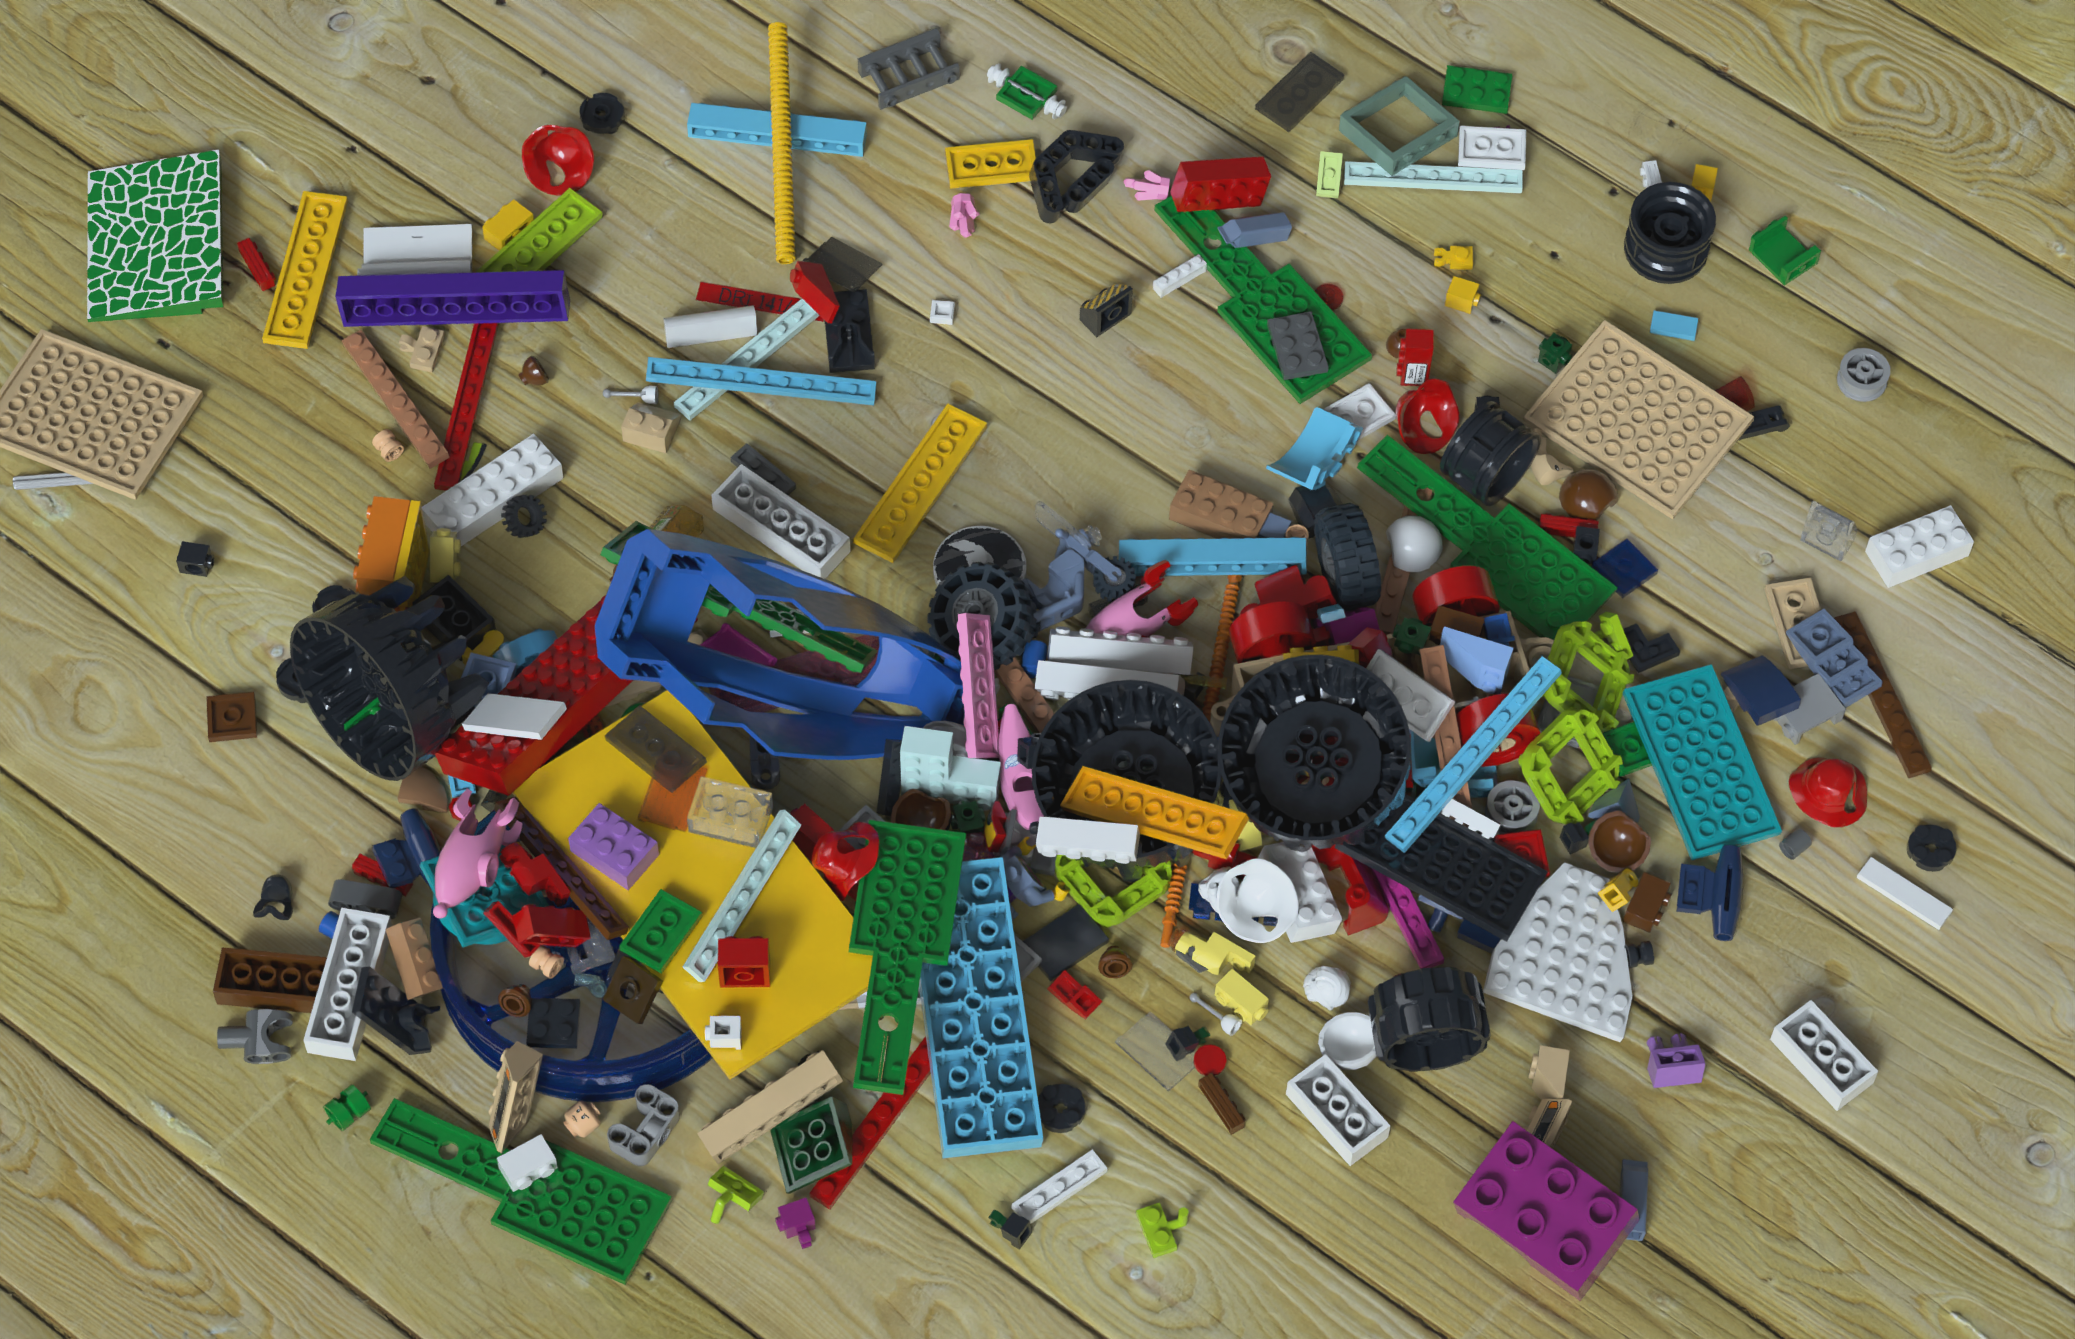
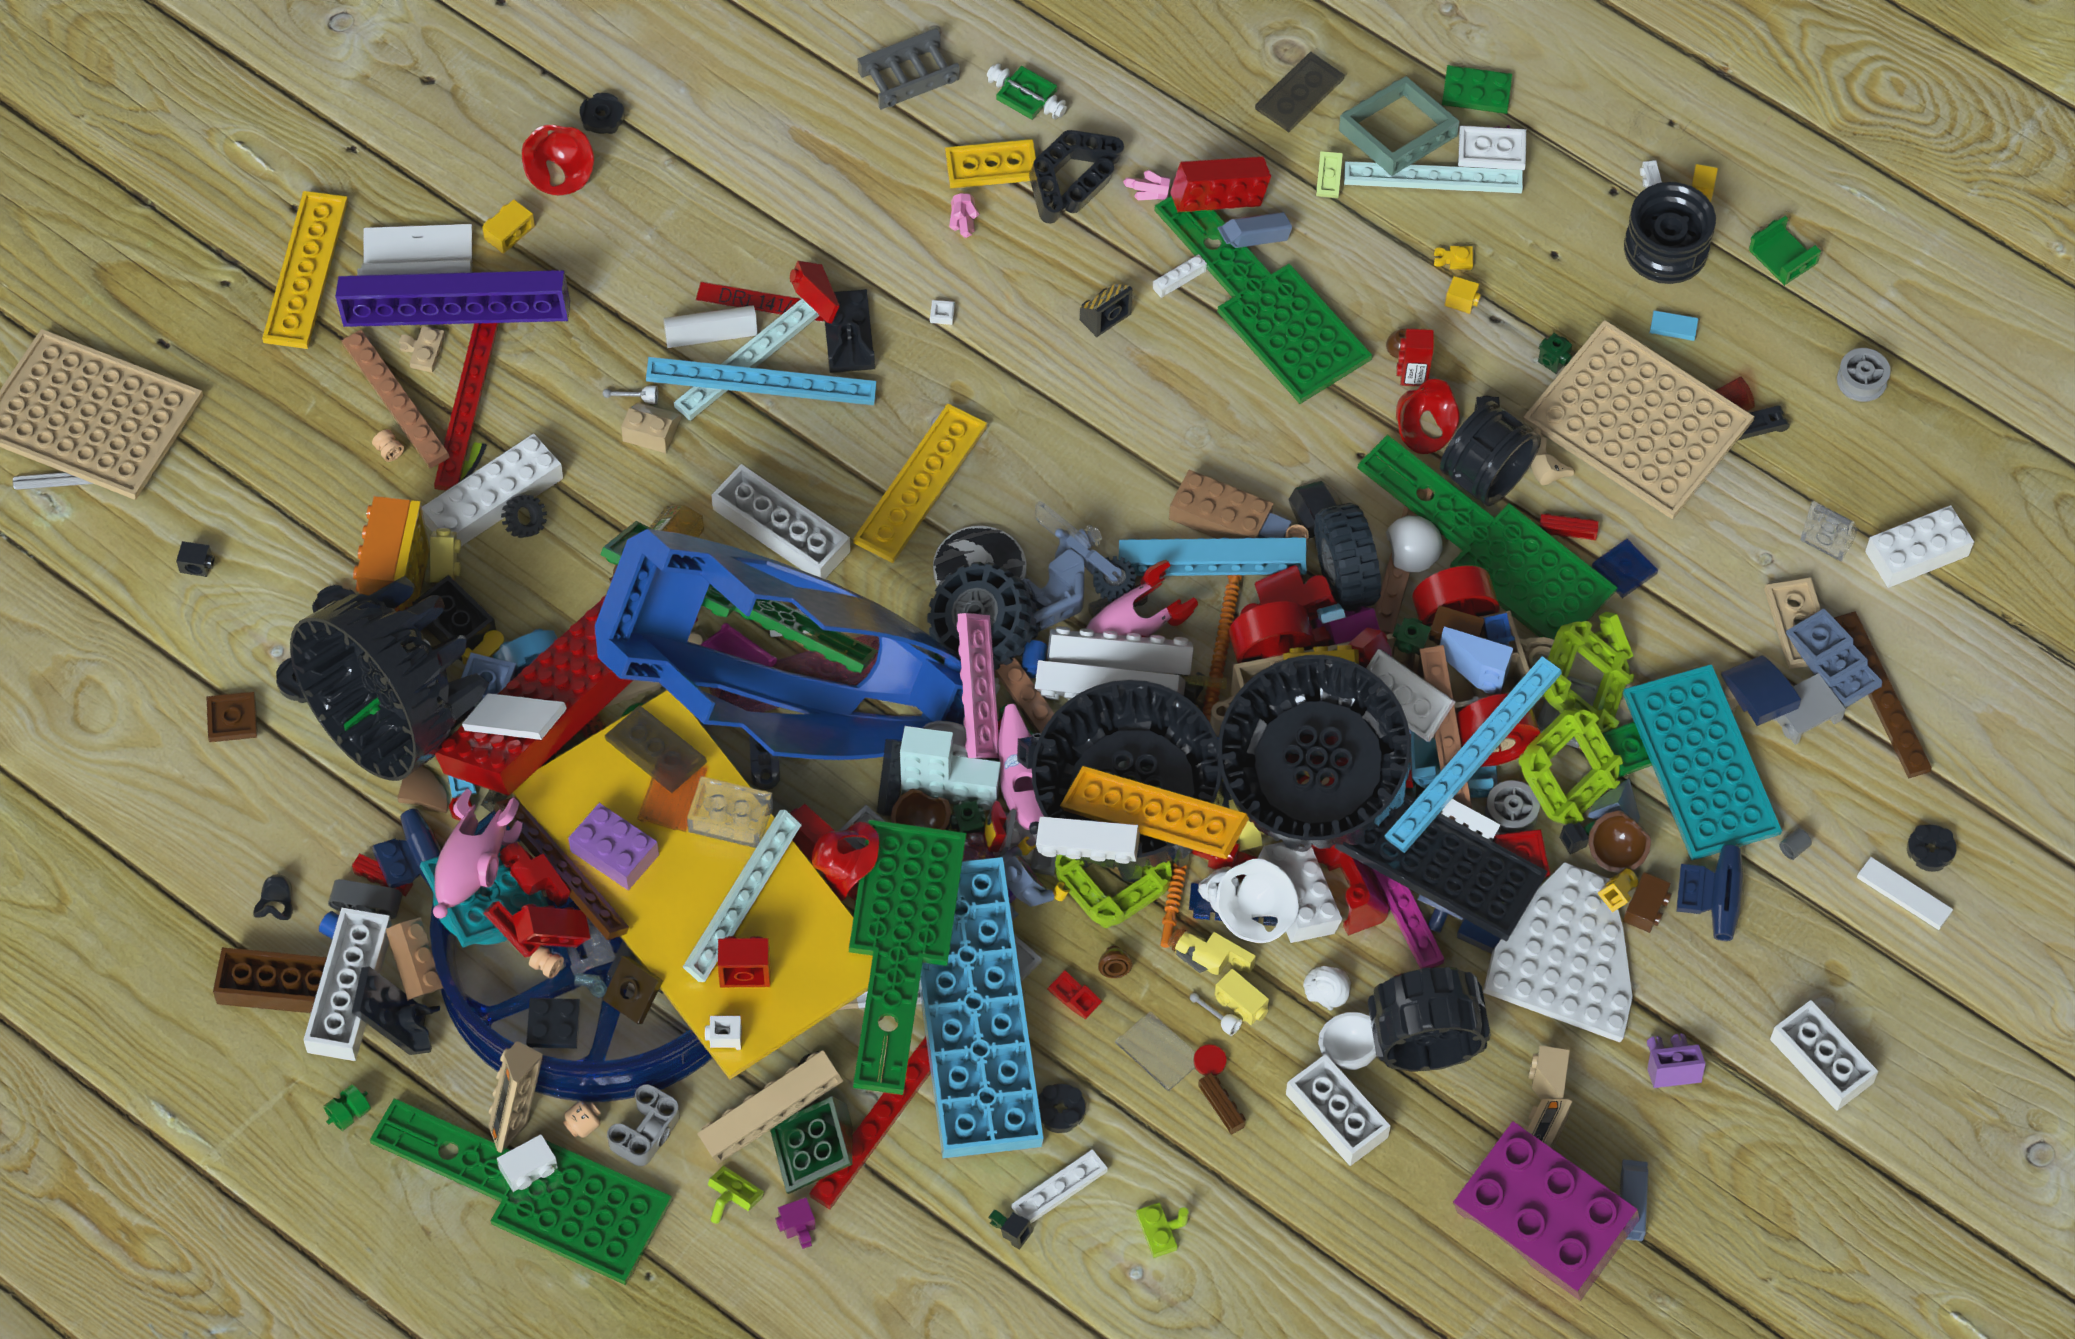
(155, 238): green slope -> none
(255, 263): red piece -> none
(256, 1036): dark grey connector -> none
(516, 1000): reddish brown brick -> none
(533, 372): reddish brown brick -> none
(546, 236): lime plate -> none
(661, 931): green plate -> none
(754, 128): medium azure brick -> none
(762, 467): dark grey plate -> none
(781, 143): yellow piece -> none
(844, 264): clear smoke piece -> none
(1066, 941): black tile -> none
(1184, 1041): black piece -> none
(1297, 345): dark grey plate -> none
(1318, 450): medium azure panel -> none
(1330, 295): clear red piece -> none
(1364, 409): white tile -> none
(1586, 537): black brick -> none
(1587, 494): reddish brown cylinder -> none
(1639, 954): black wheel -> none
(1649, 653): black plate -> none
(1824, 790): red piece -> none

